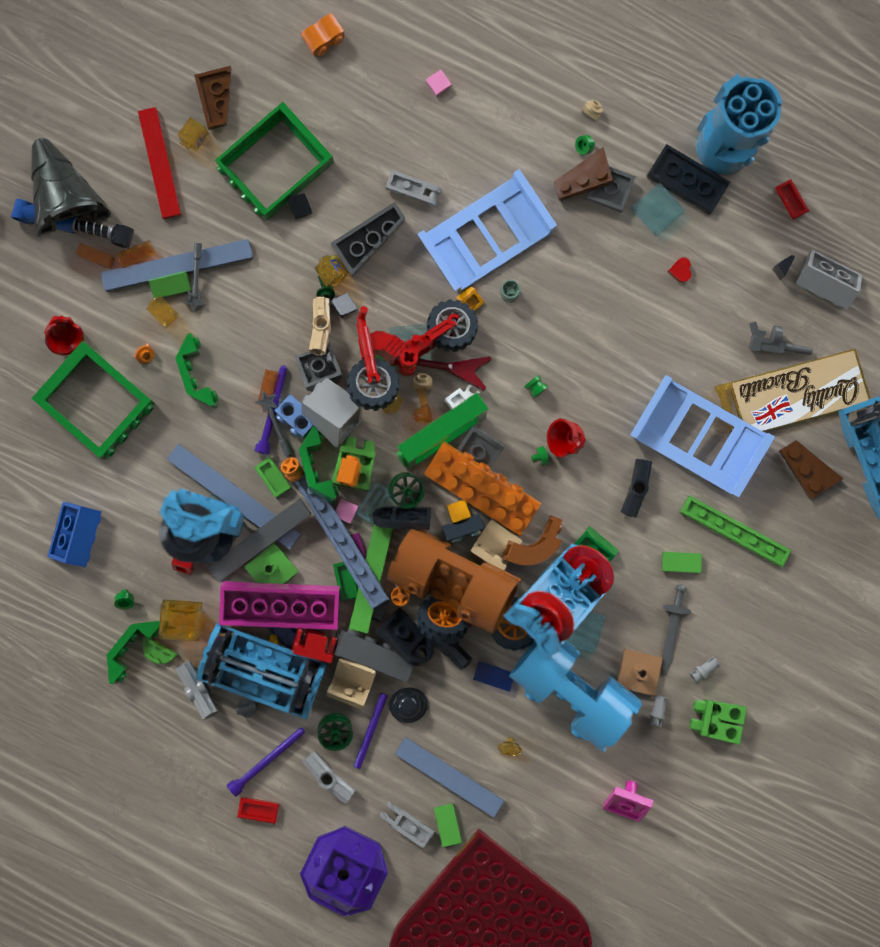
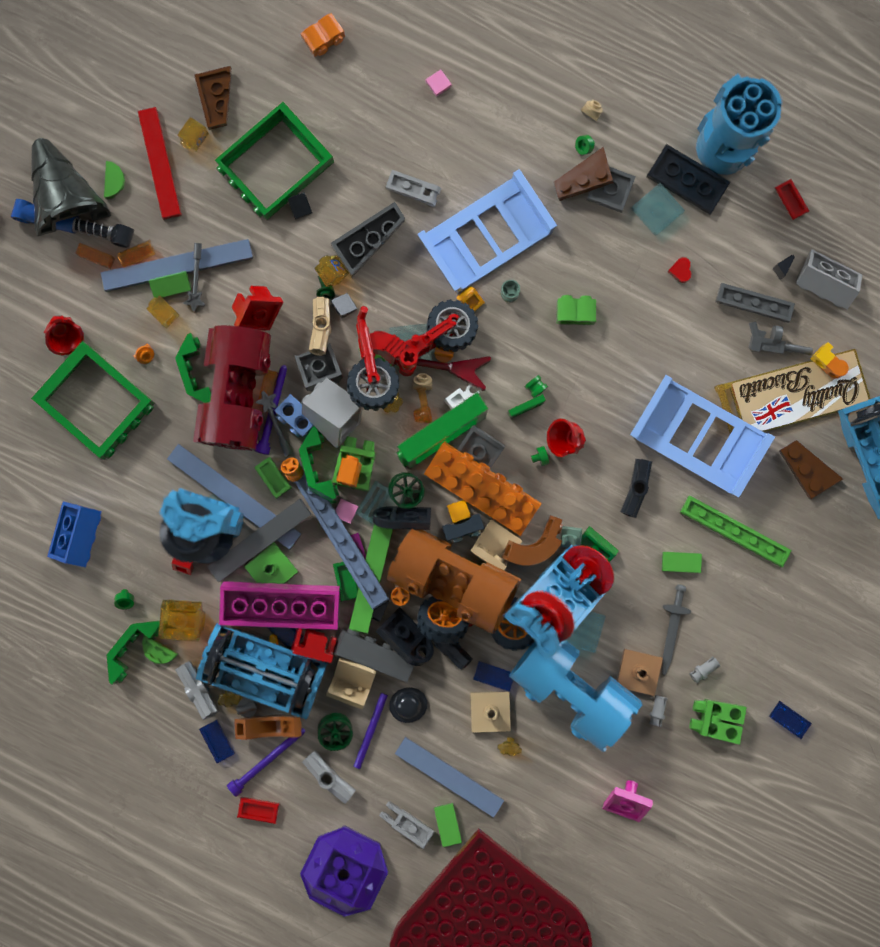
(113, 180): none -> bright green tile
(217, 741): none -> clear blue tile
(229, 699): none -> clear yellow plant
(237, 358): none -> dark red cylinder
(257, 310): none -> red panel
(268, 726): none -> dark orange arch
(443, 356): none -> orange plate
(490, 711): none -> tan tile
(527, 406): none -> green tile
(570, 536): none -> sand green tile
(576, 311): none -> bright green brick
(755, 302): none -> dark grey plate
(790, 719): none -> clear blue tile
(829, 362): none -> leg

